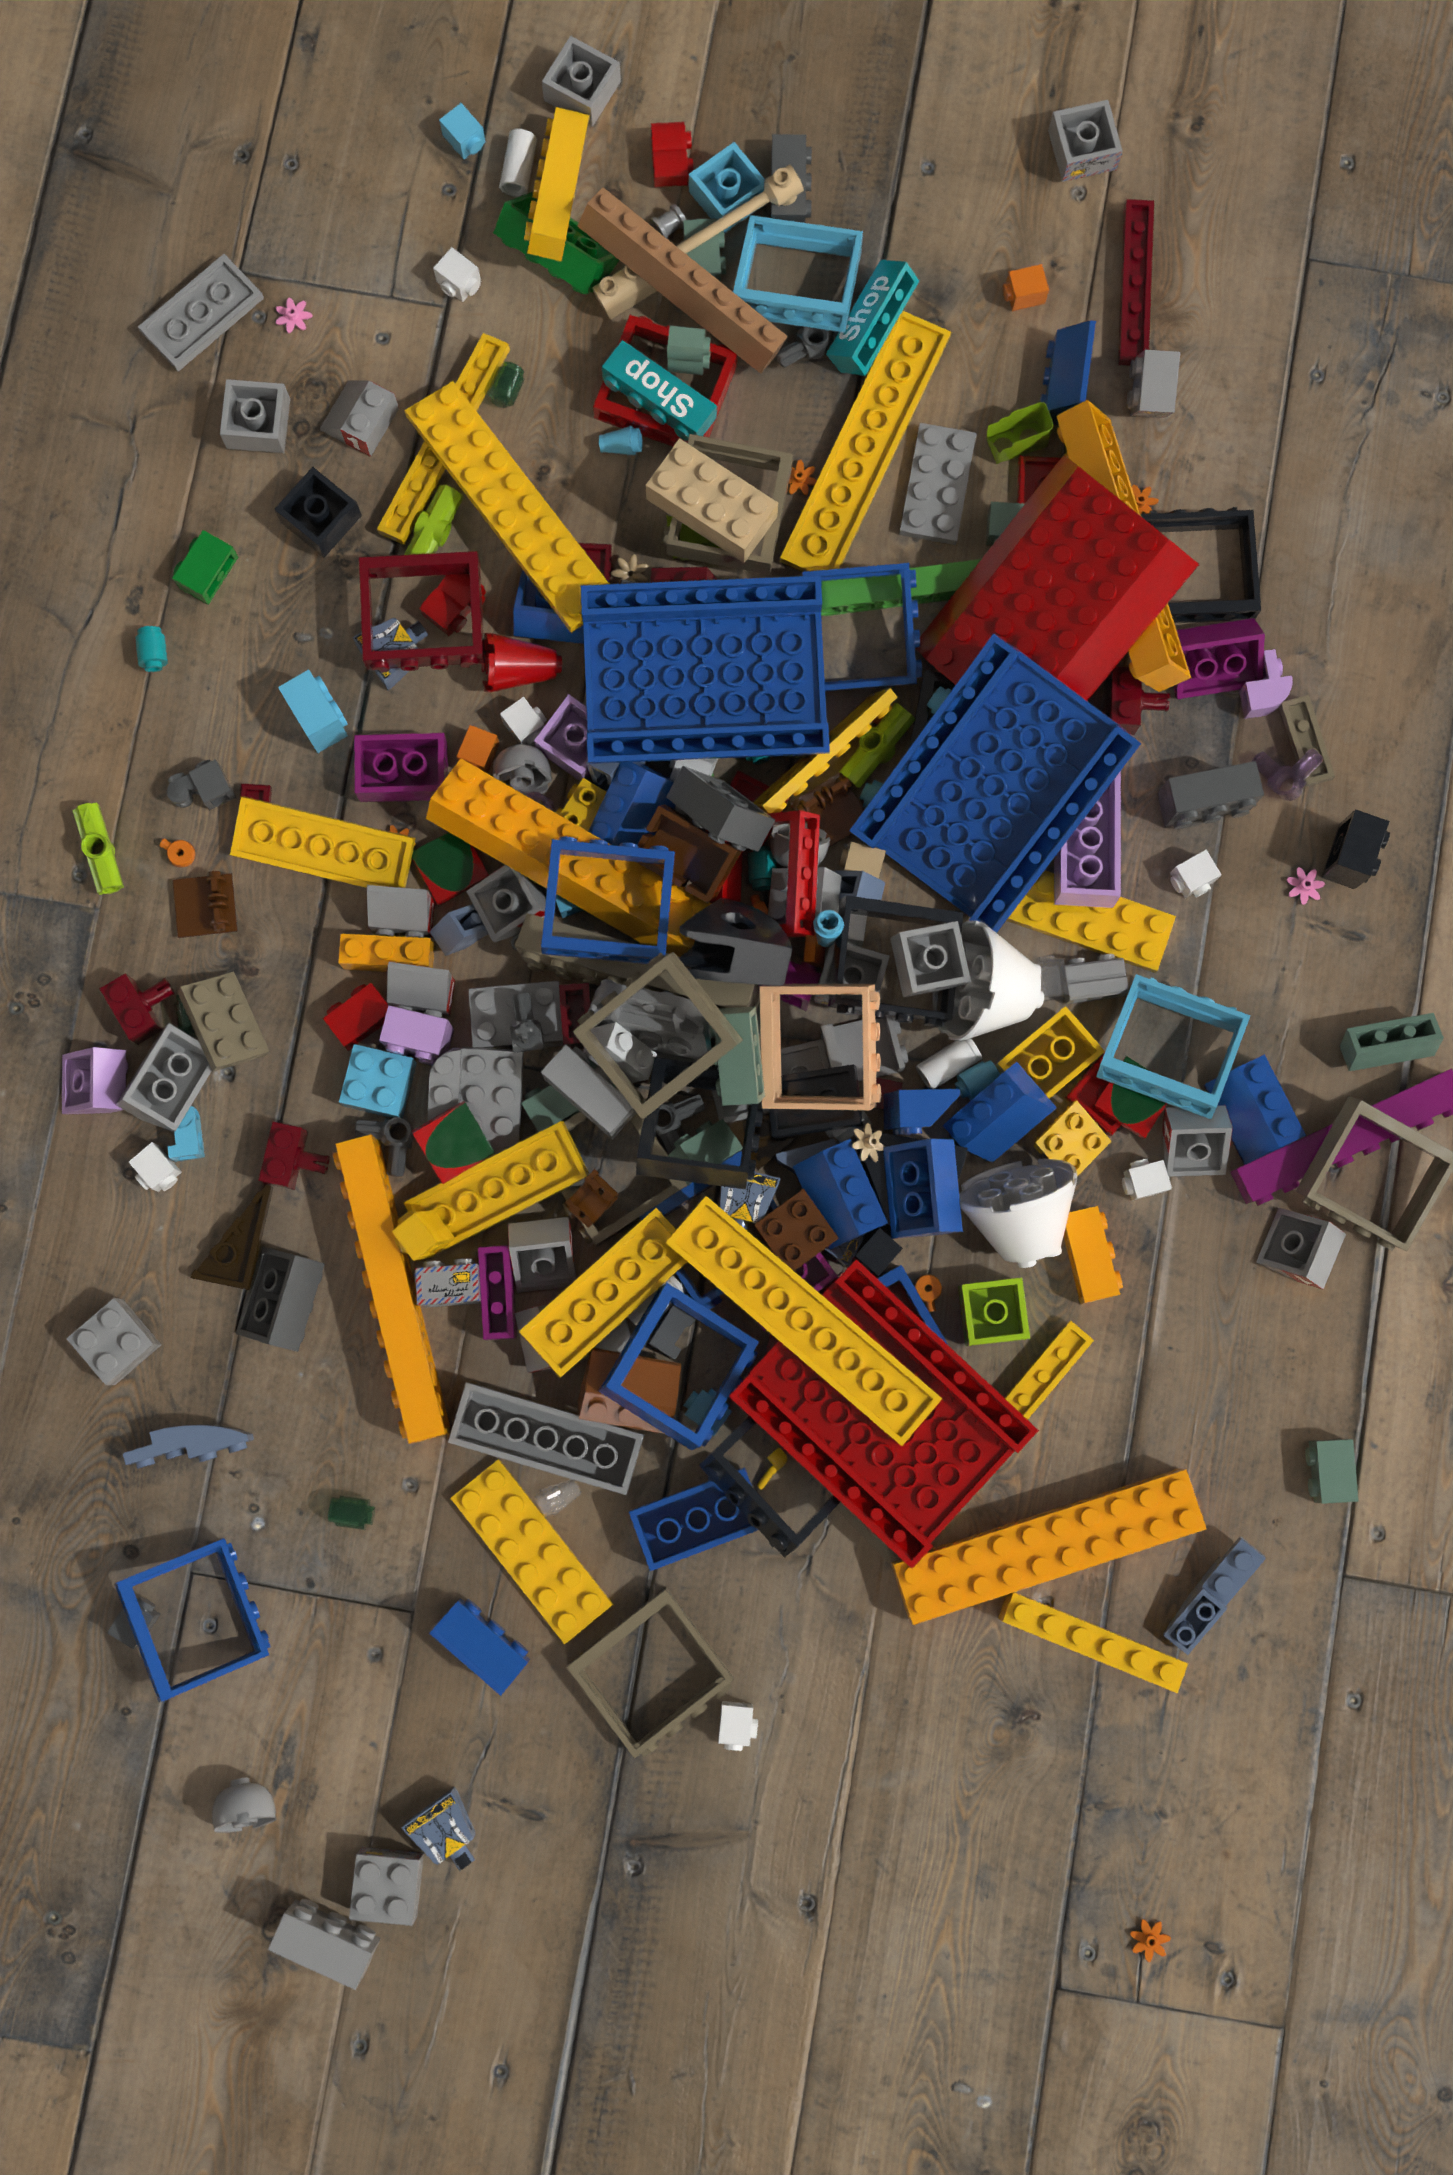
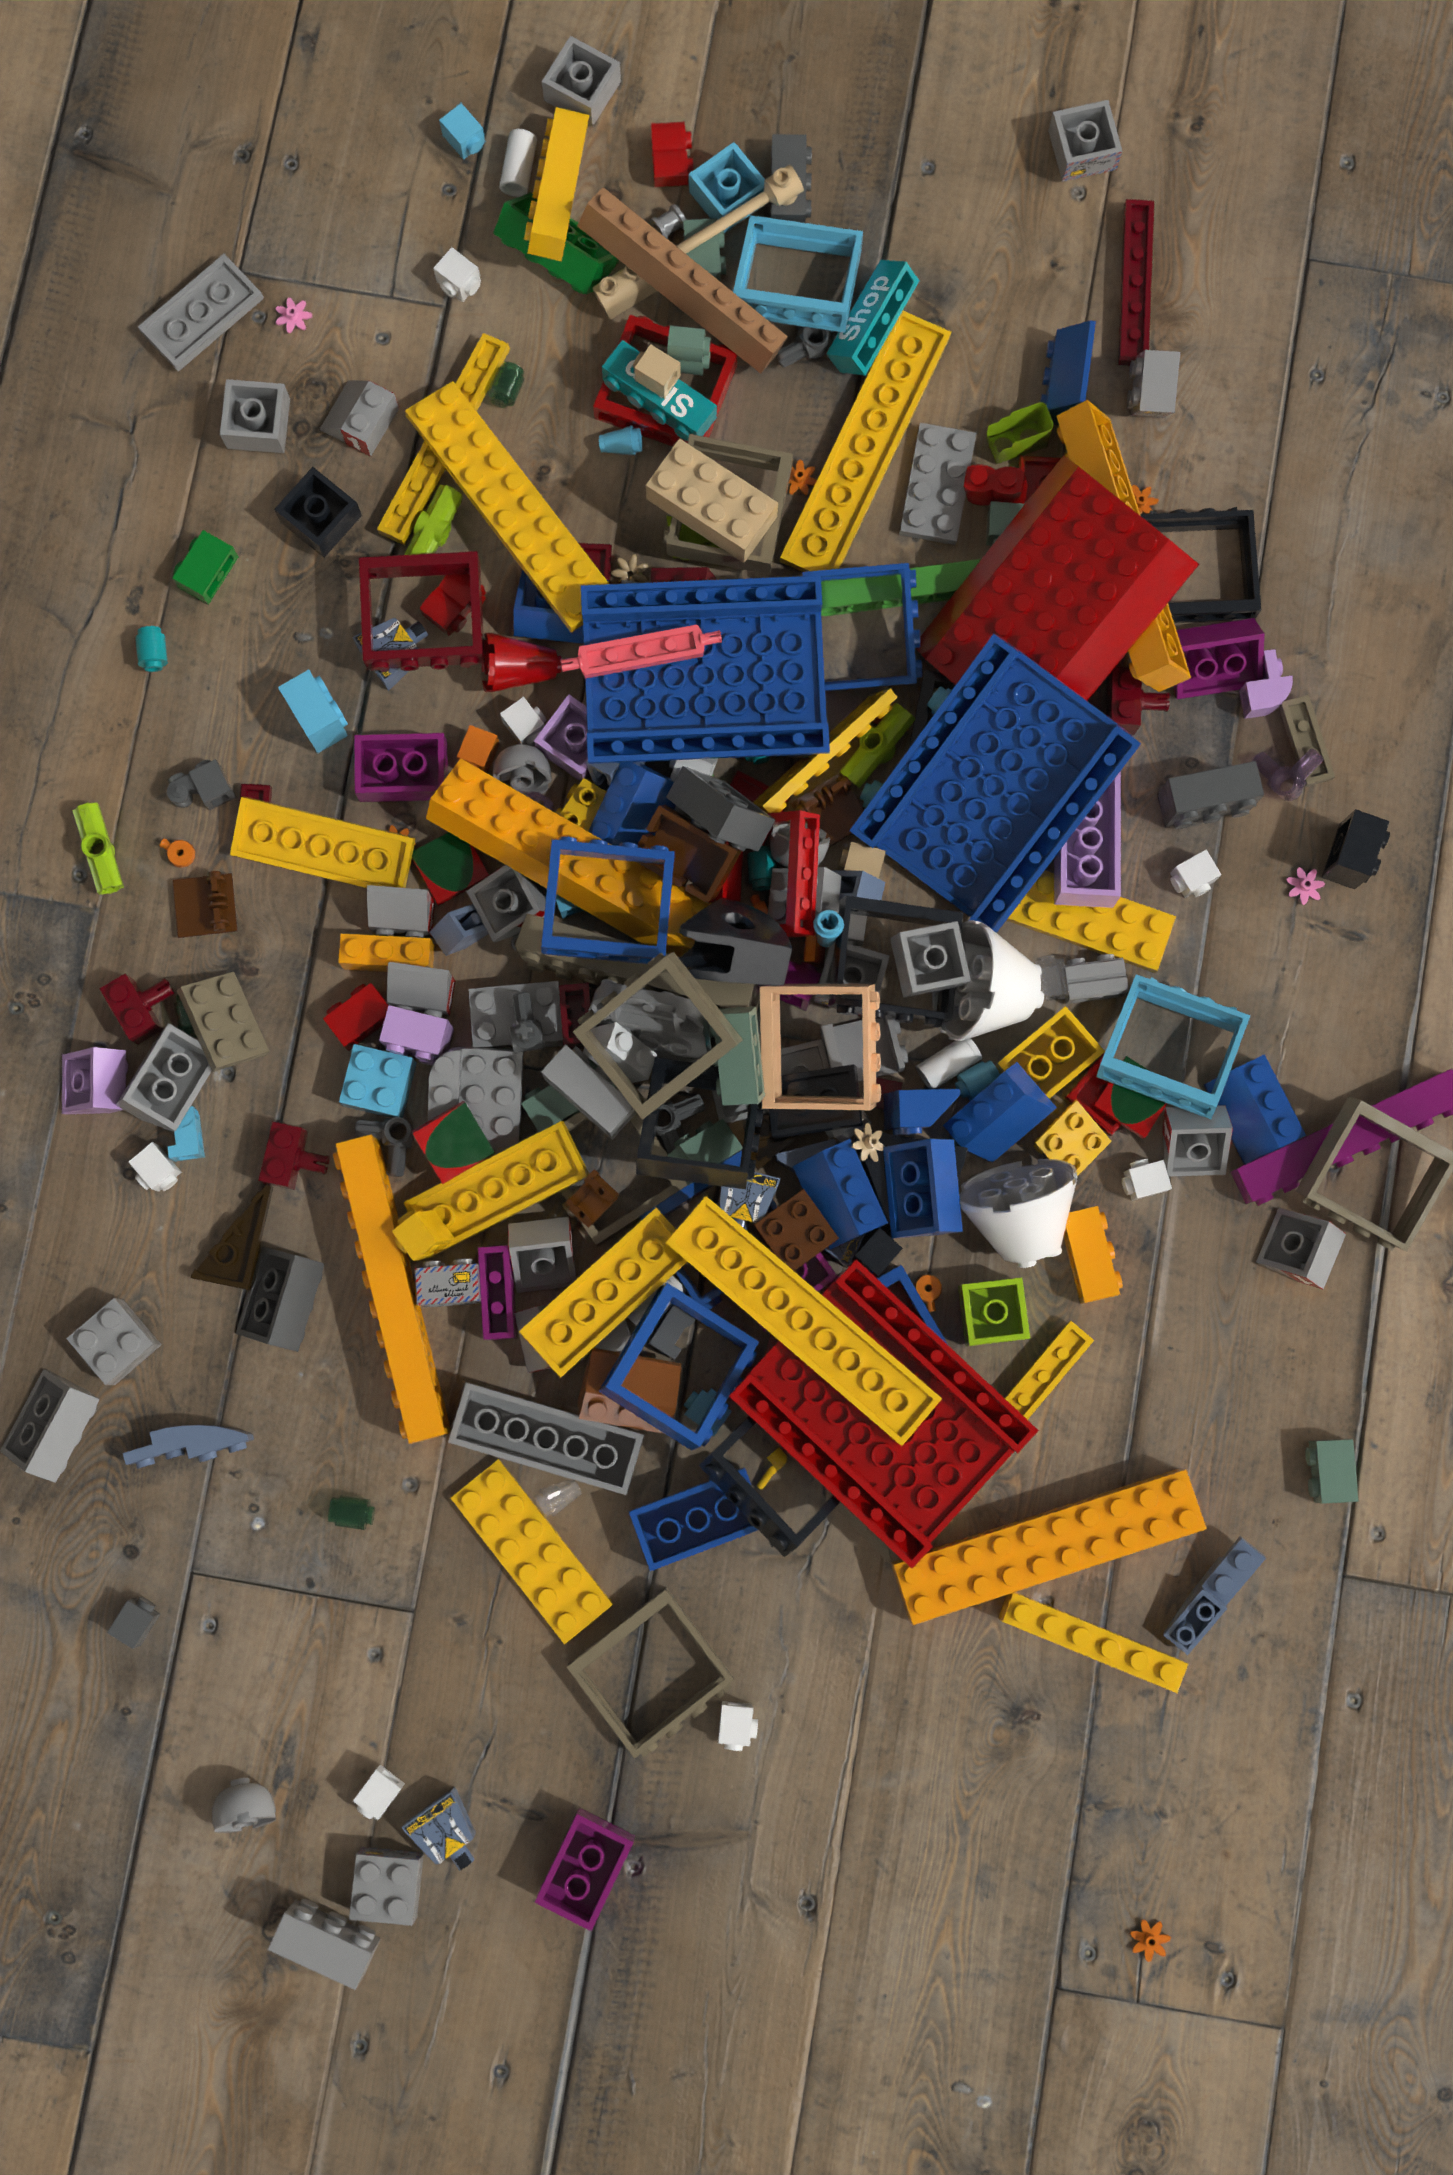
(49, 1426): none -> light grey slope
(247, 1610): blue window -> none
(378, 1793): none -> white brick
(481, 1645): blue slope -> none
(585, 1869): none -> magenta brick
(641, 651): none -> coral plate
(656, 371): none -> tan brick
(1000, 485): none -> red brick
(1026, 287): orange brick -> none
(1391, 1042): sand green brick -> none

